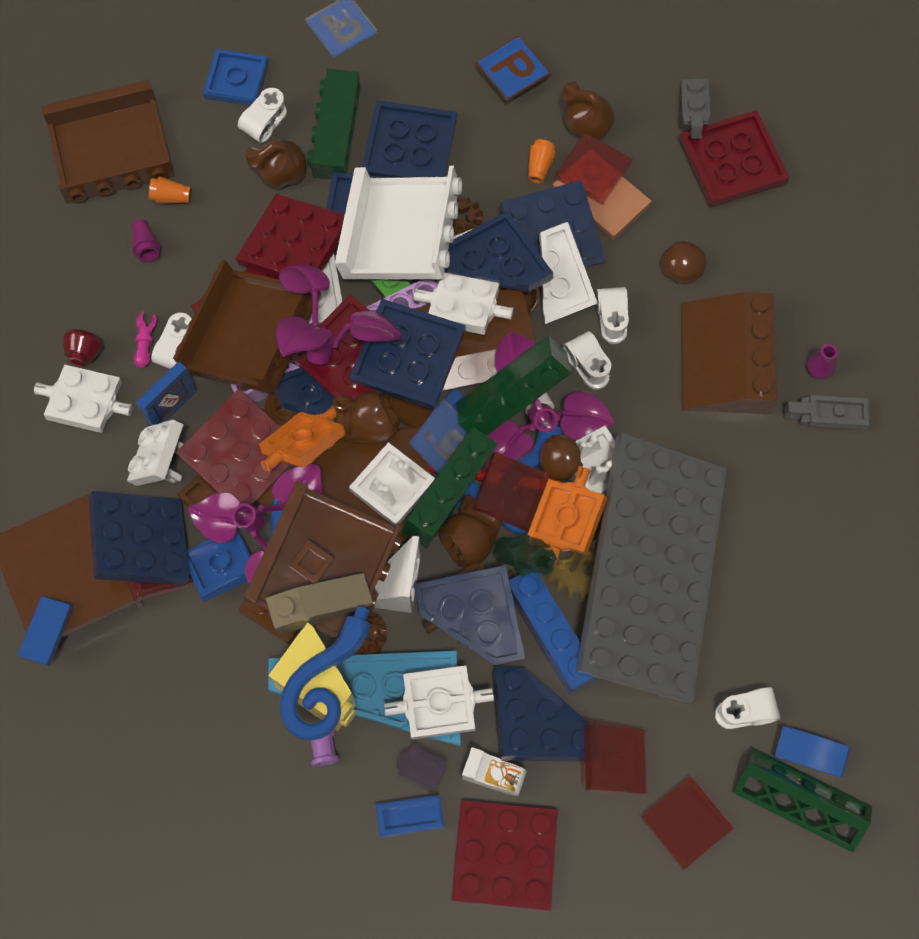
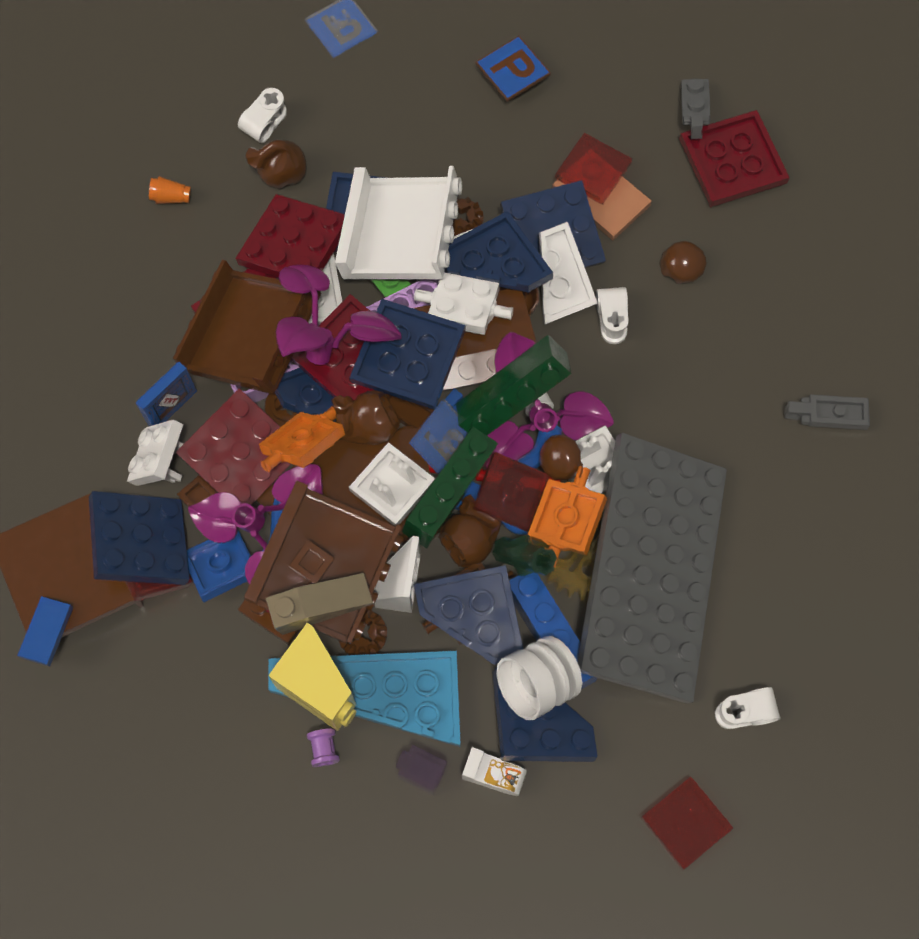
(81, 346): dark red cone -> none
(83, 398): white plate -> none
(107, 141): reddish brown panel -> none
(143, 339): dark pink piece -> none
(145, 244): magenta cone -> none
(170, 339): white piece -> none
(235, 77): blue tile -> none
(335, 123): dark green brick -> none
(349, 641): blue plant -> none
(409, 141): dark blue plate -> none
(409, 816): blue tile -> none
(439, 702): white plate -> none
(505, 855): dark red plate -> none
(539, 677): none -> white wheel
(540, 160): orange cone -> none
(587, 112): reddish brown piece -> none
(589, 360): white piece -> none
(615, 759): clear red tile -> none
(729, 354): reddish brown slope -> none
(811, 792): dark green fence -> none
(812, 751): blue slope -> none
(823, 362): magenta cone -> none

